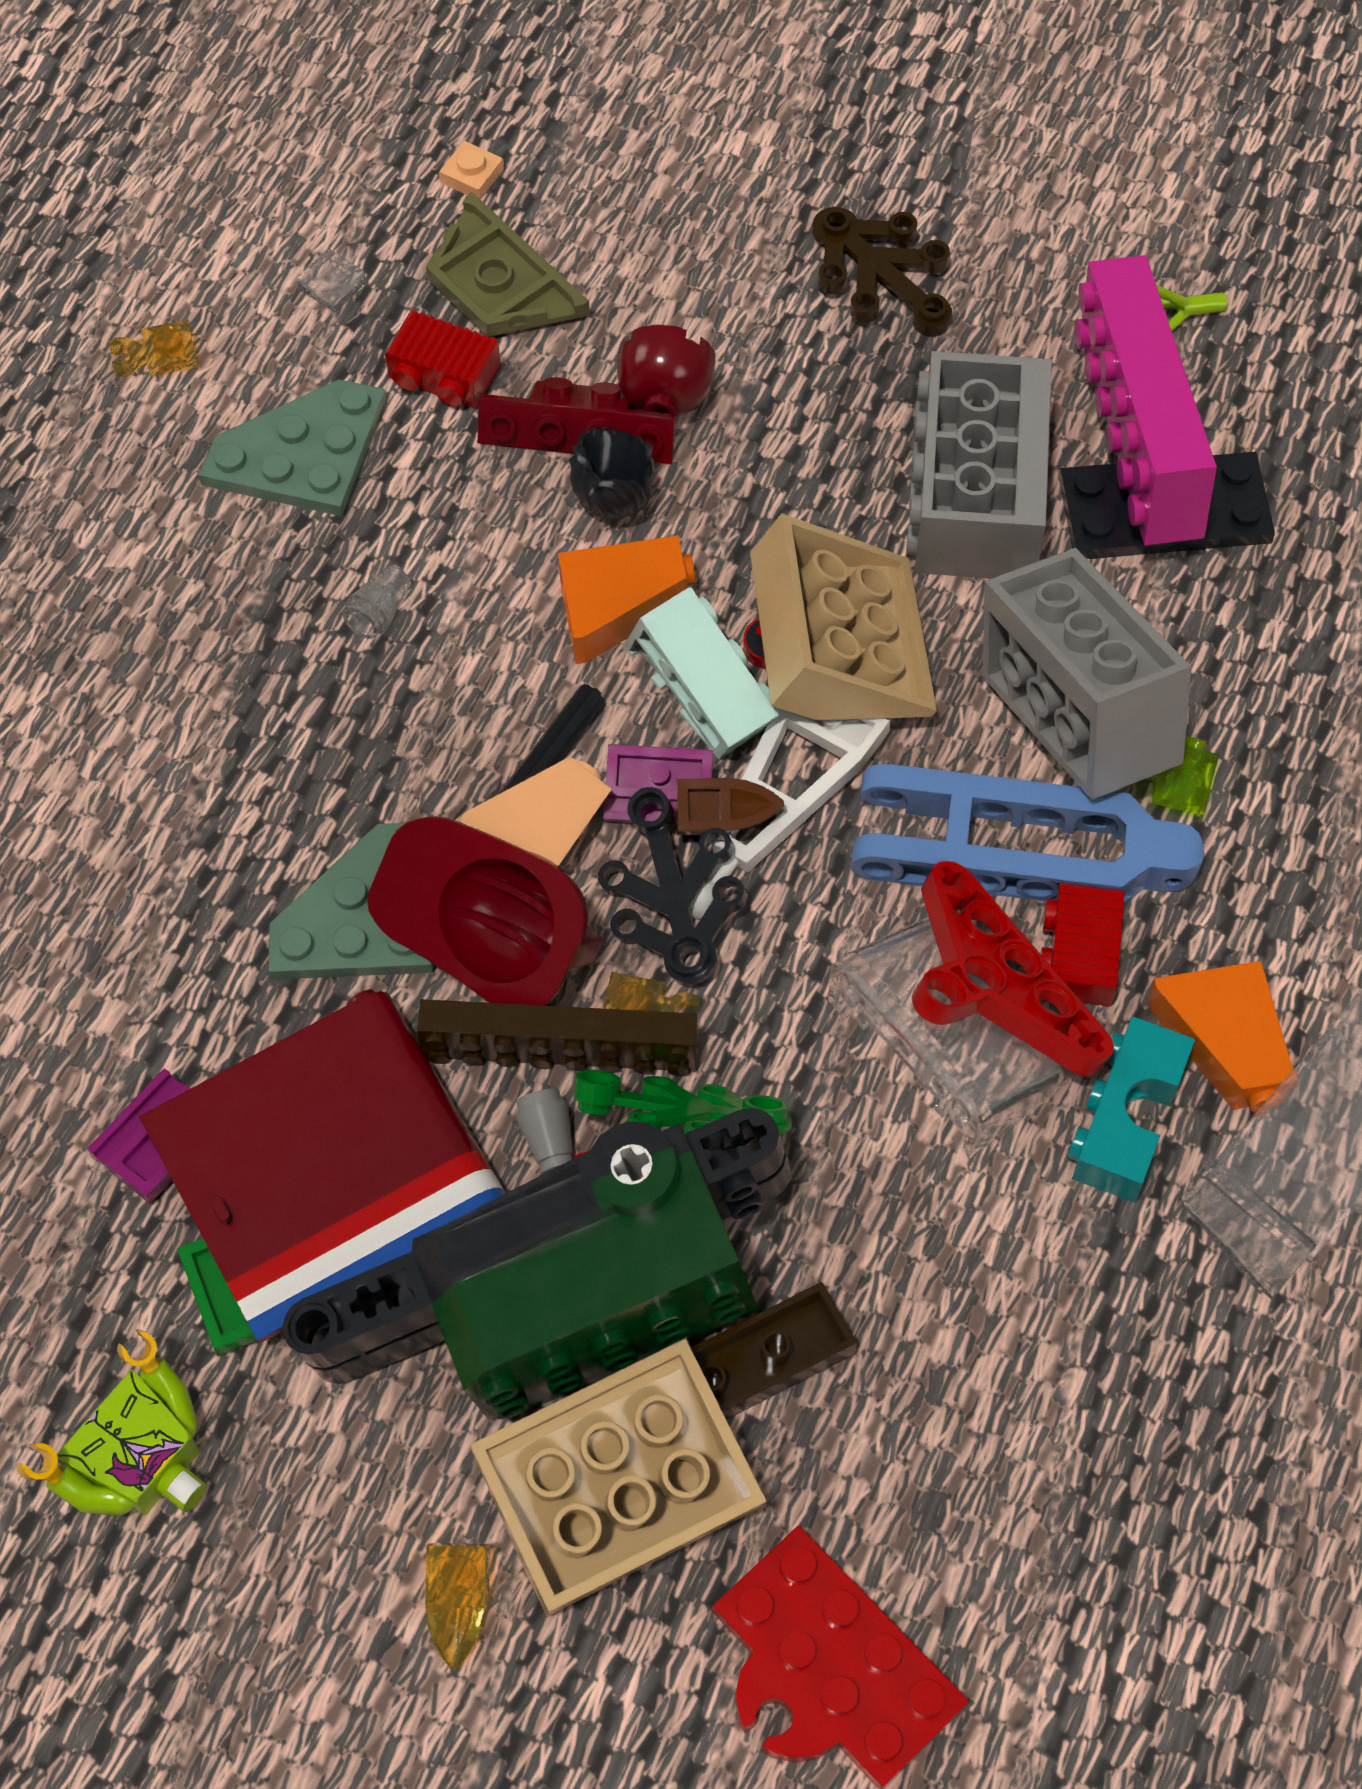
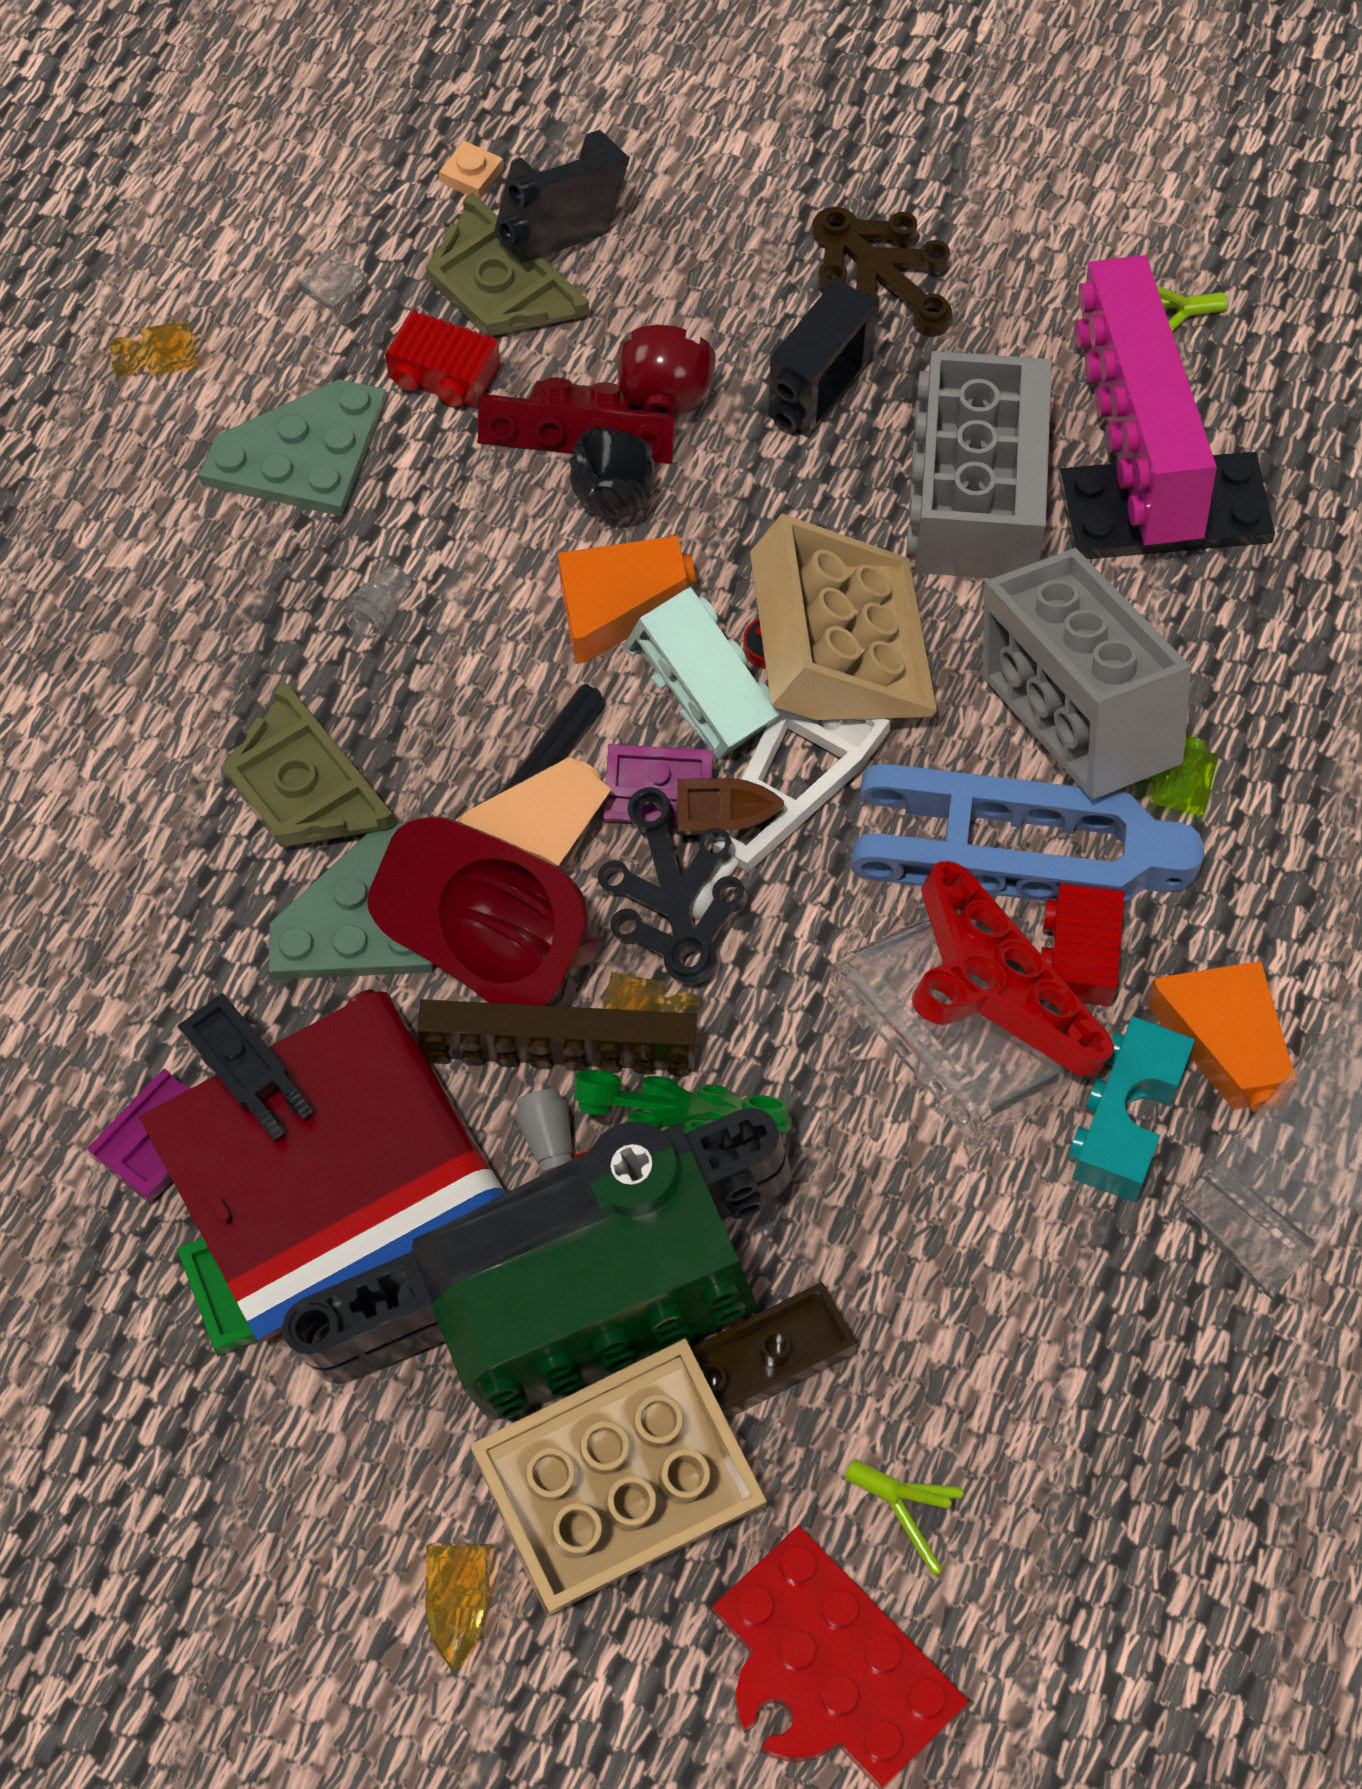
(129, 1446): lime torso -> none
(241, 1062): none -> black hinge
(301, 778): none -> olive wing
(562, 204): none -> black panel
(821, 358): none -> black window
(893, 1492): none -> lime plant

